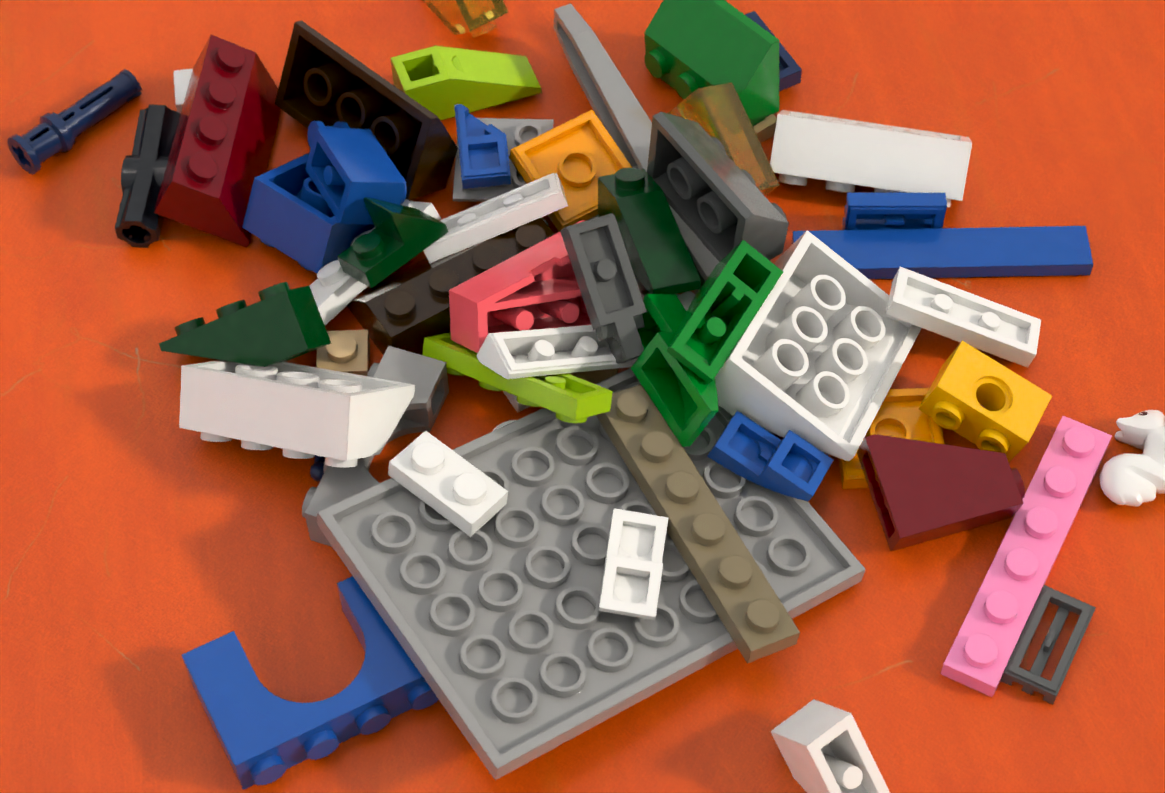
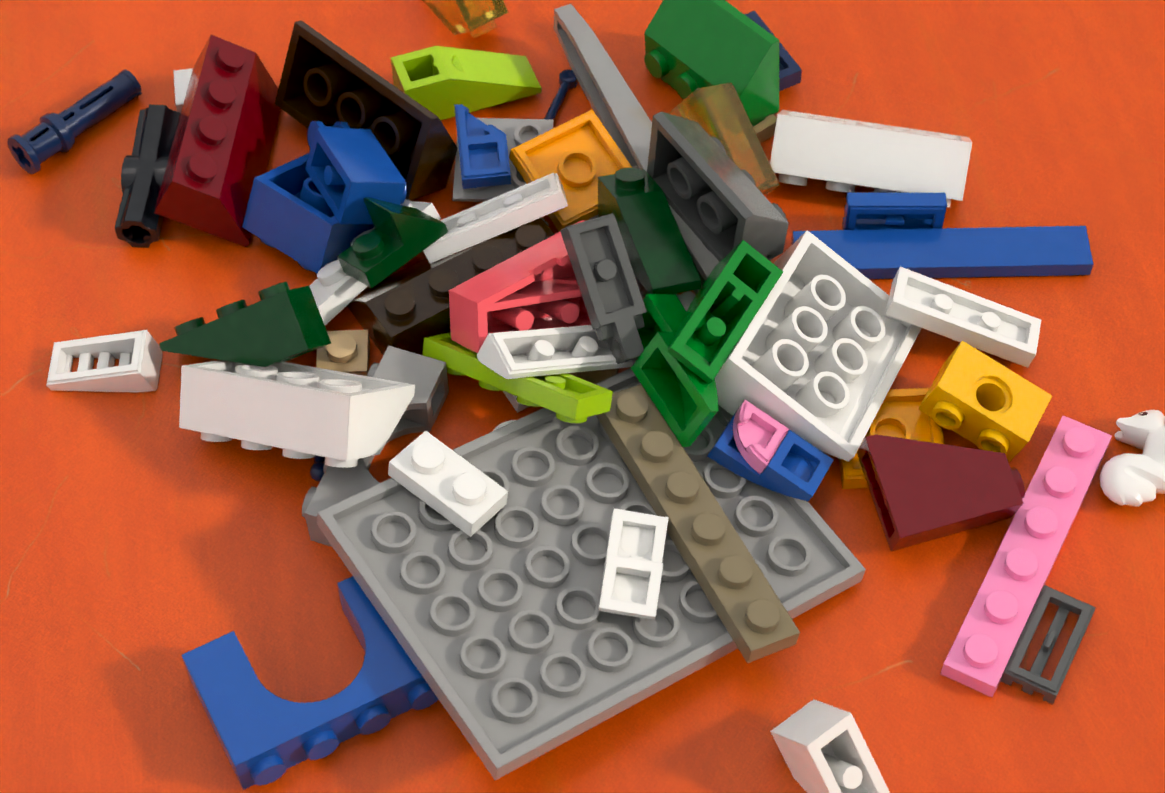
(137, 368): none -> white slope
(567, 81): none -> dark blue hinge
(756, 435): none -> bright pink tile

